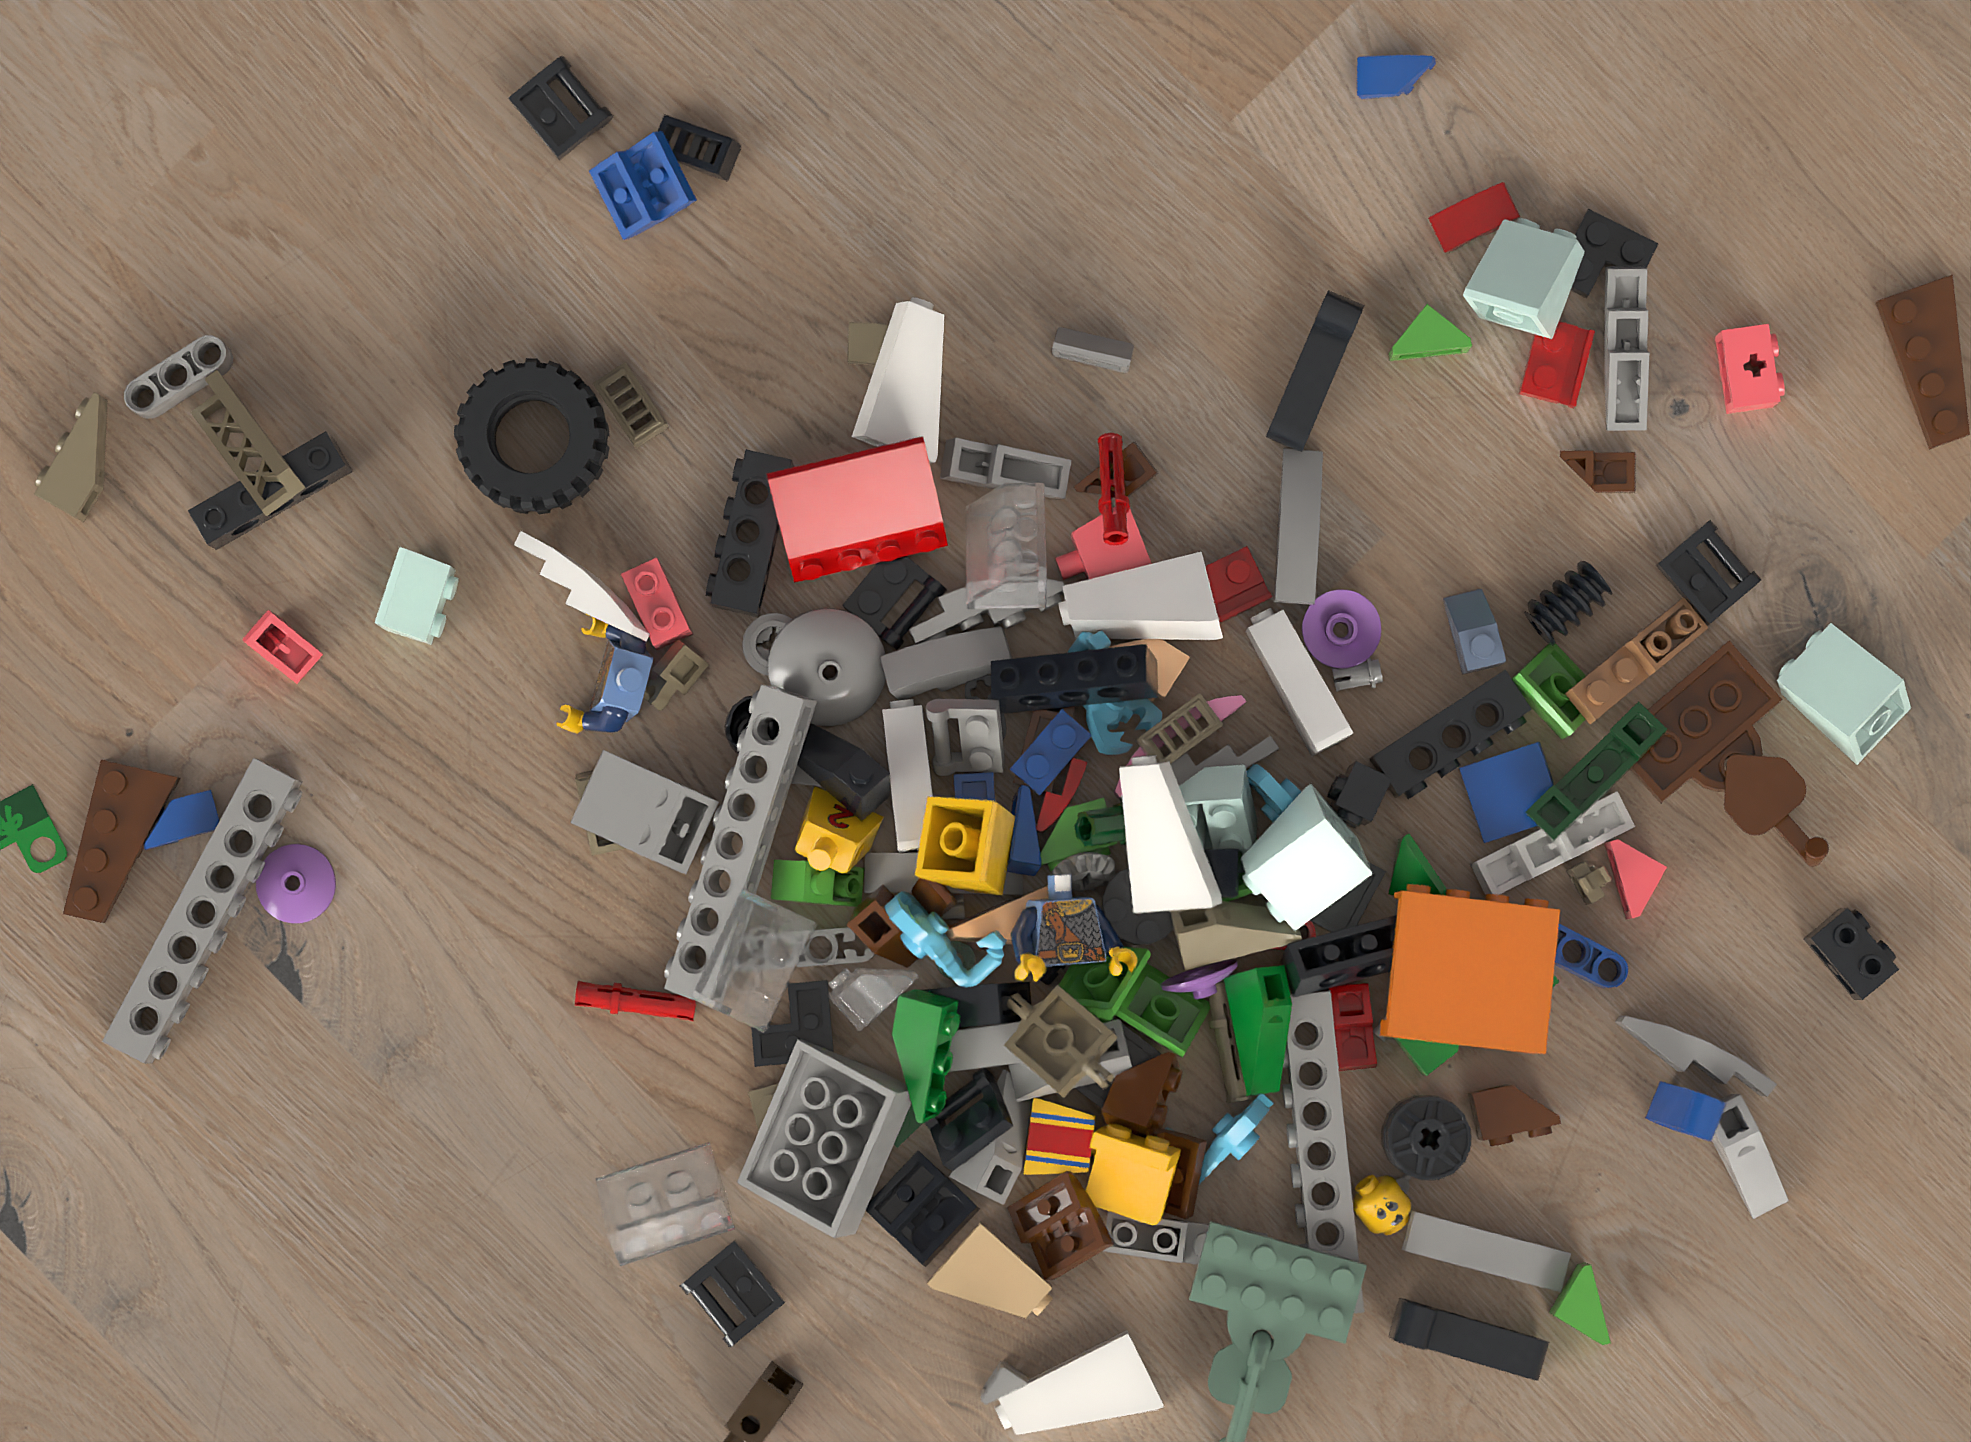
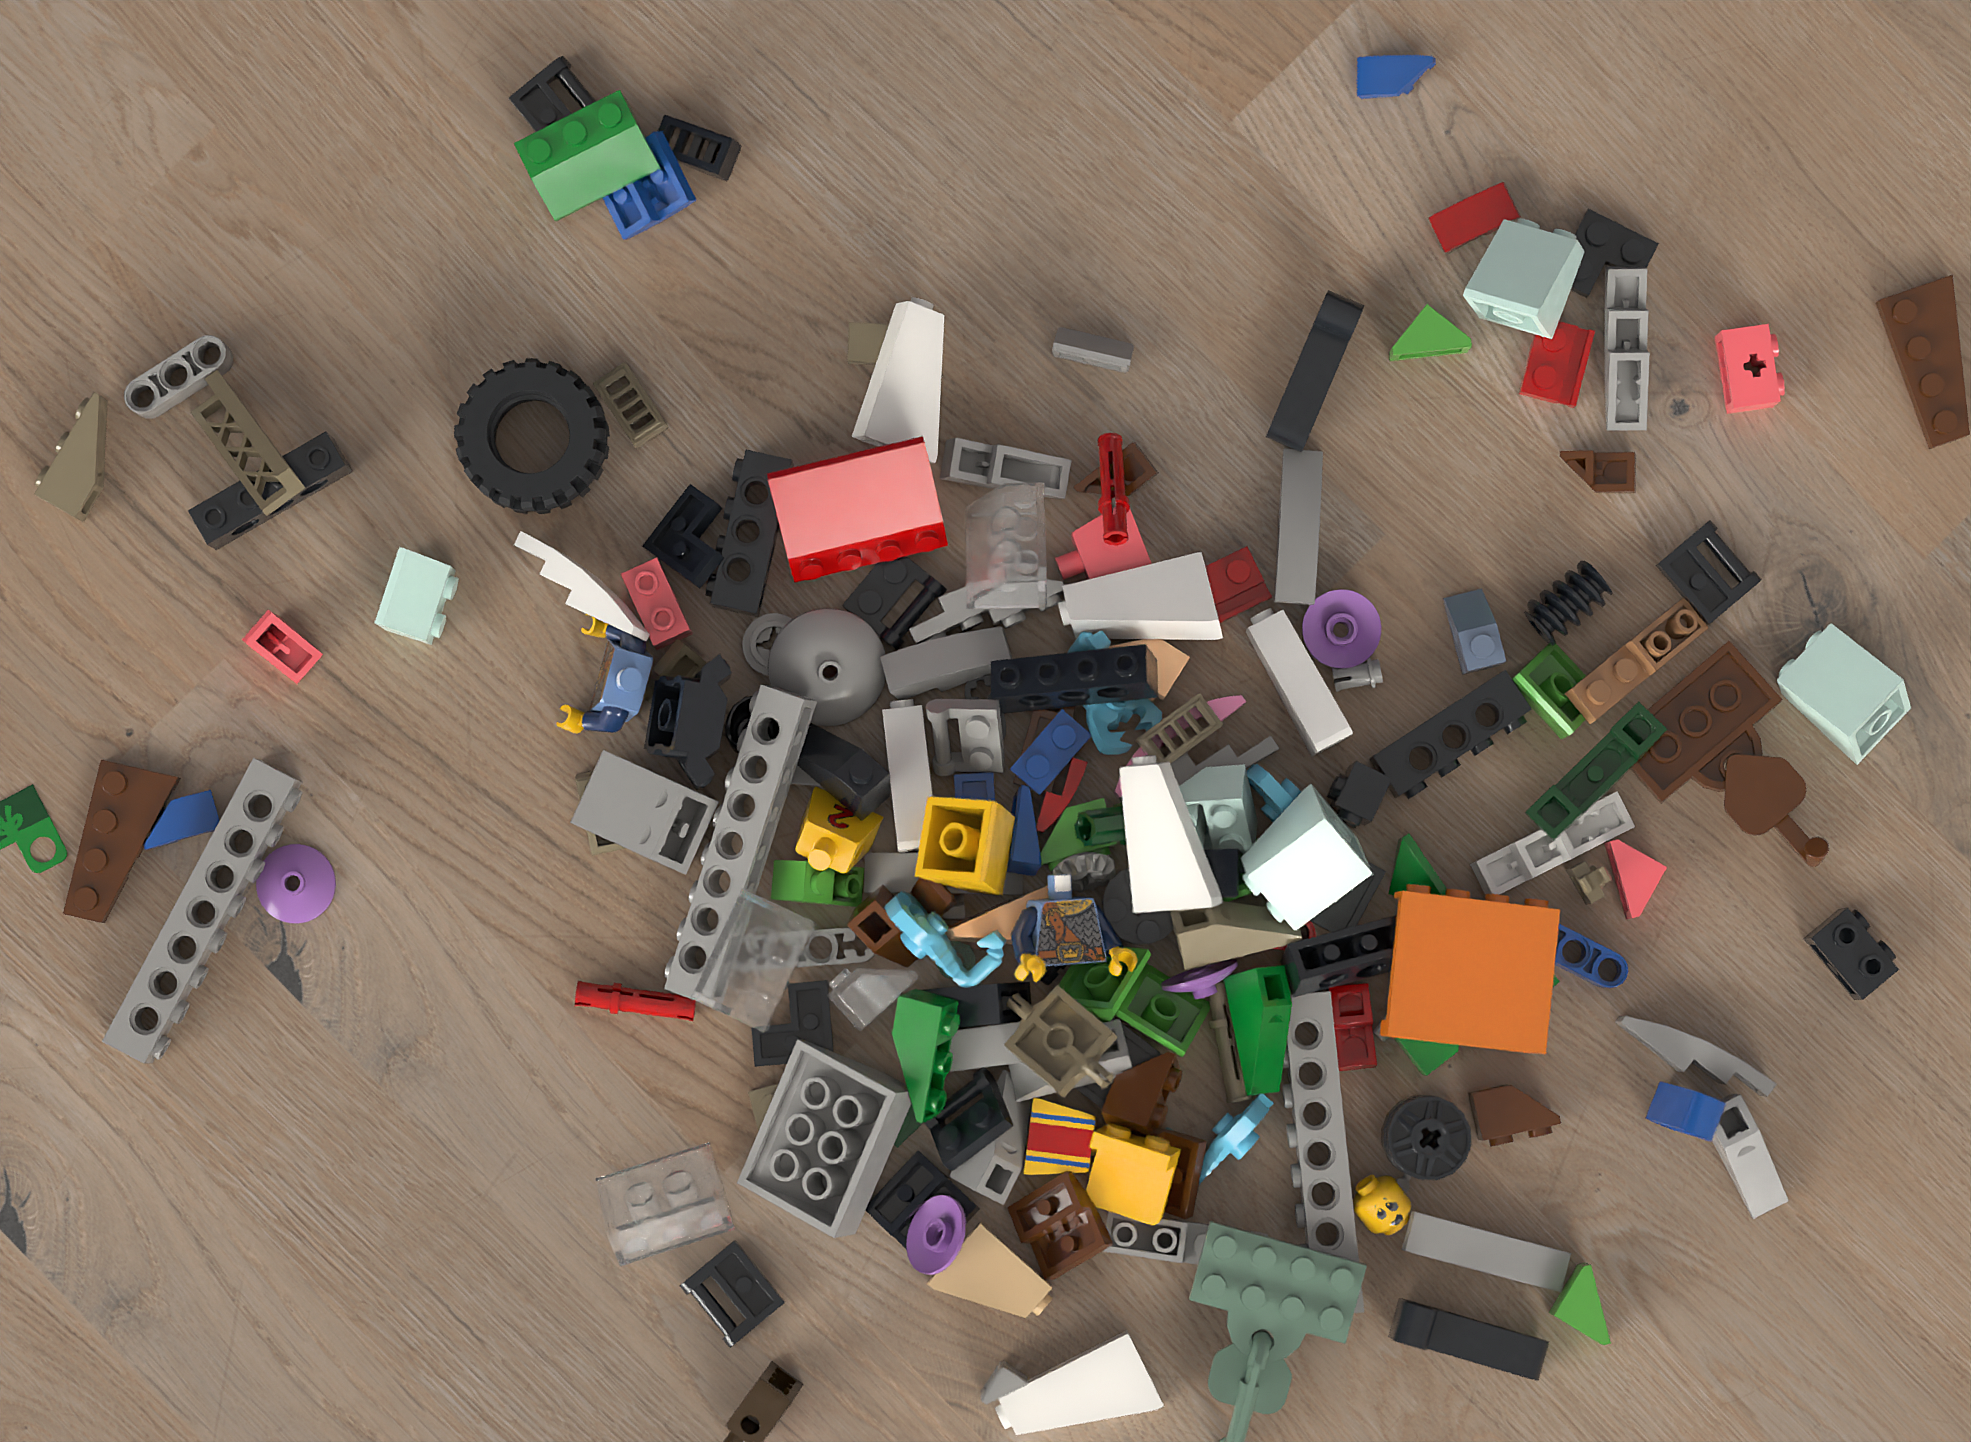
(587, 155): none -> slope
(678, 535): none -> black plate
(689, 719): none -> black slope
(936, 1234): none -> medium lavender dish
(1505, 789): blue slope -> none

